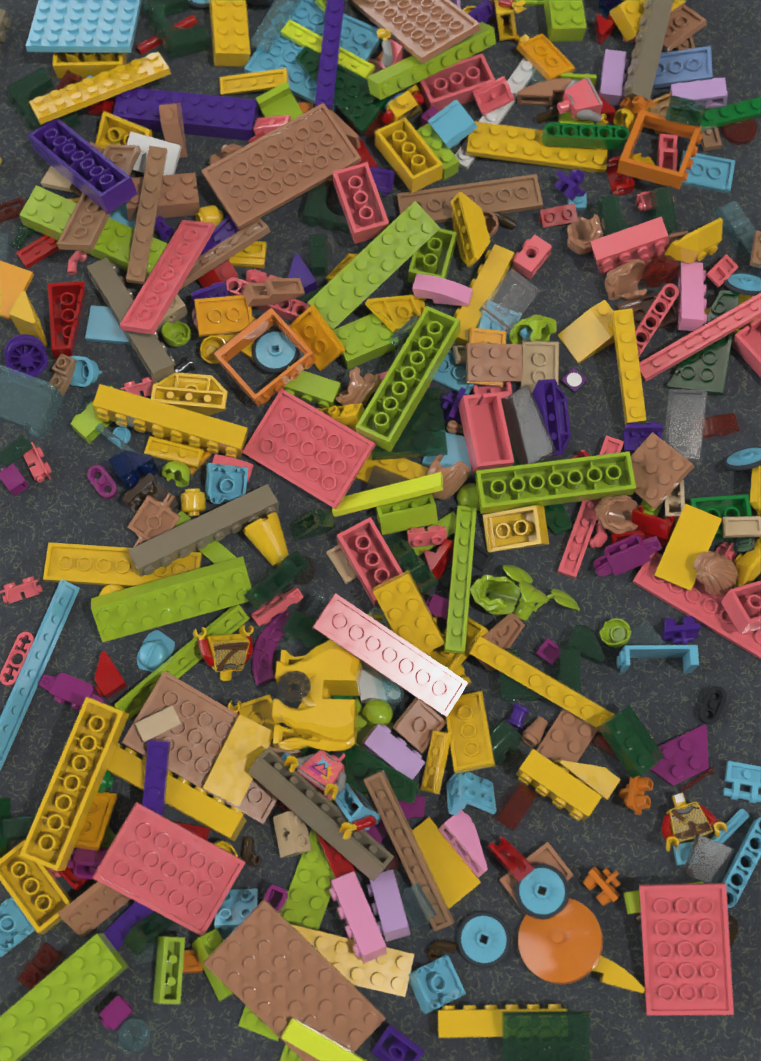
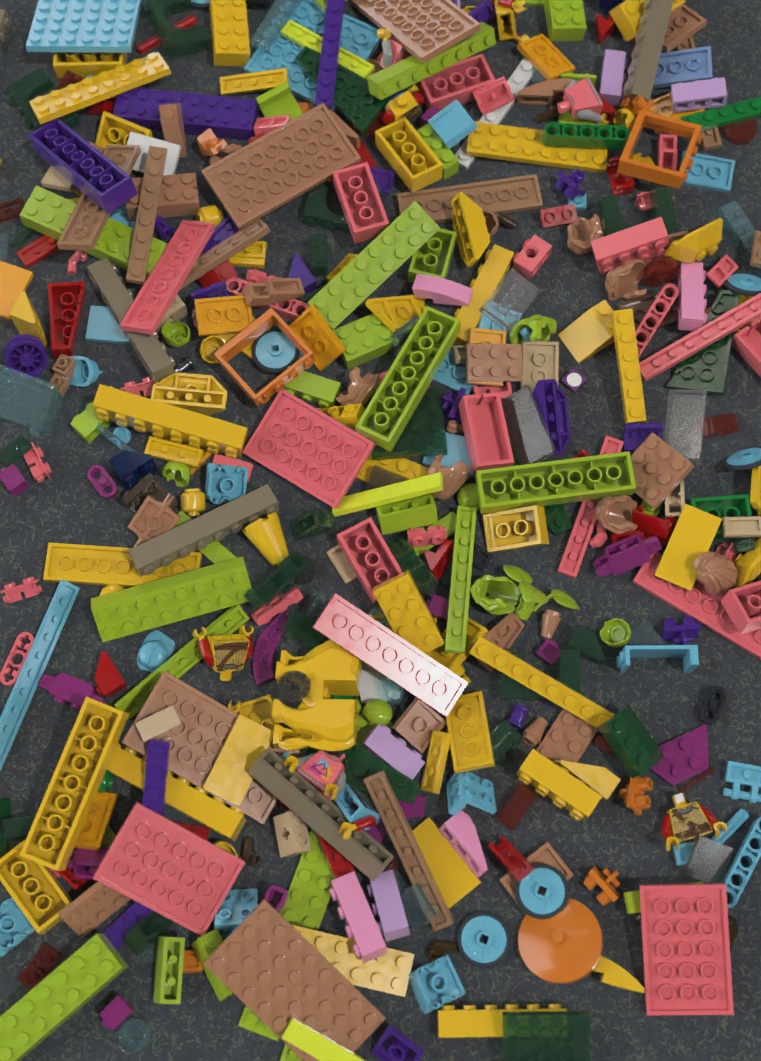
(209, 144): none -> orange slope
(550, 621): none -> nougat cone
(685, 111): clear green brick -> none

